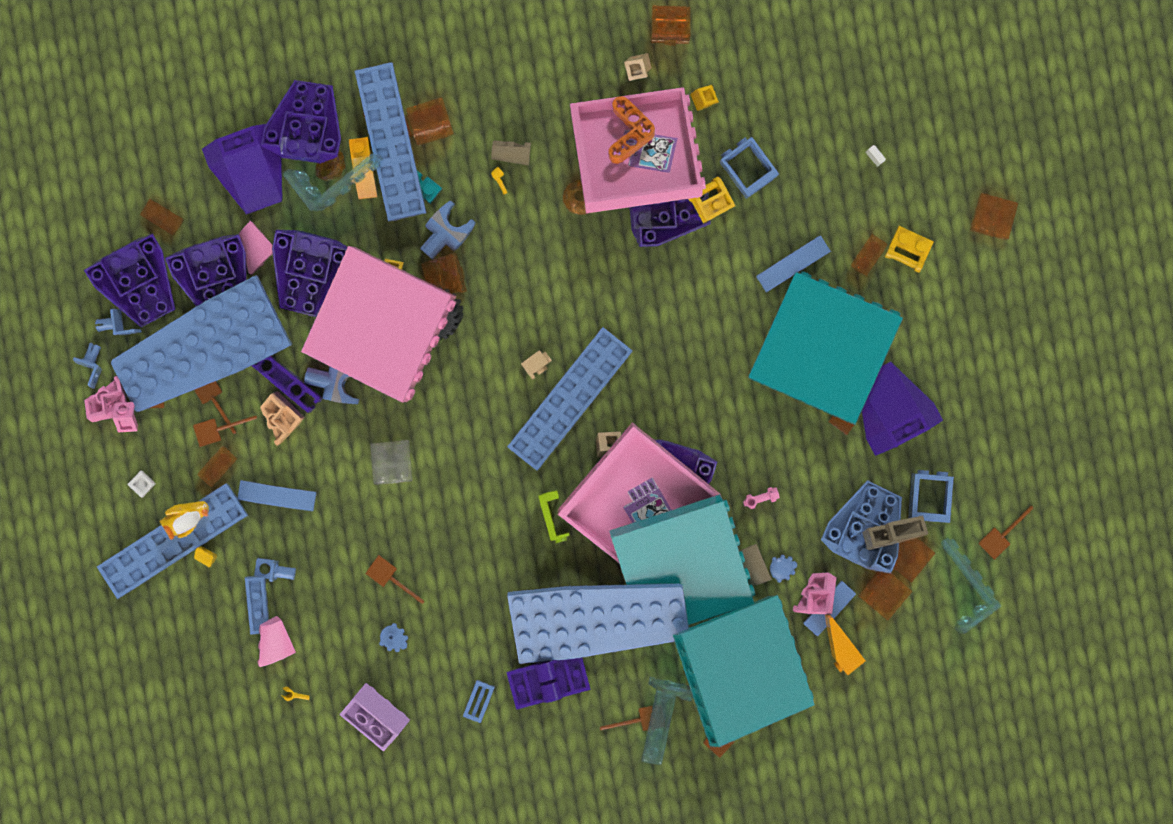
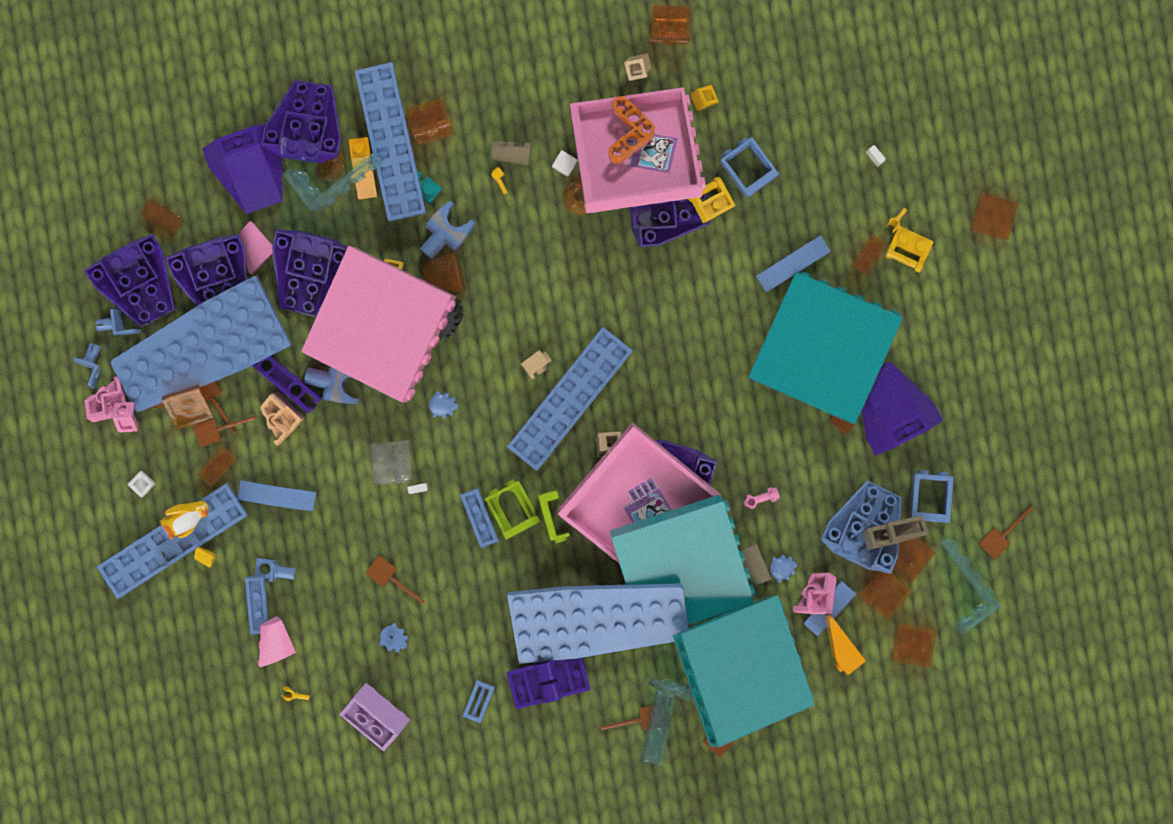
(187, 406): none -> clear orange plate
(418, 488): none -> white tile
(442, 405): none -> medium blue piece
(479, 517): none -> medium blue tile
(493, 502): none -> lime panel
(564, 163): none -> white tile
(895, 222): none -> yellow hand
(914, 645): none -> clear orange plate

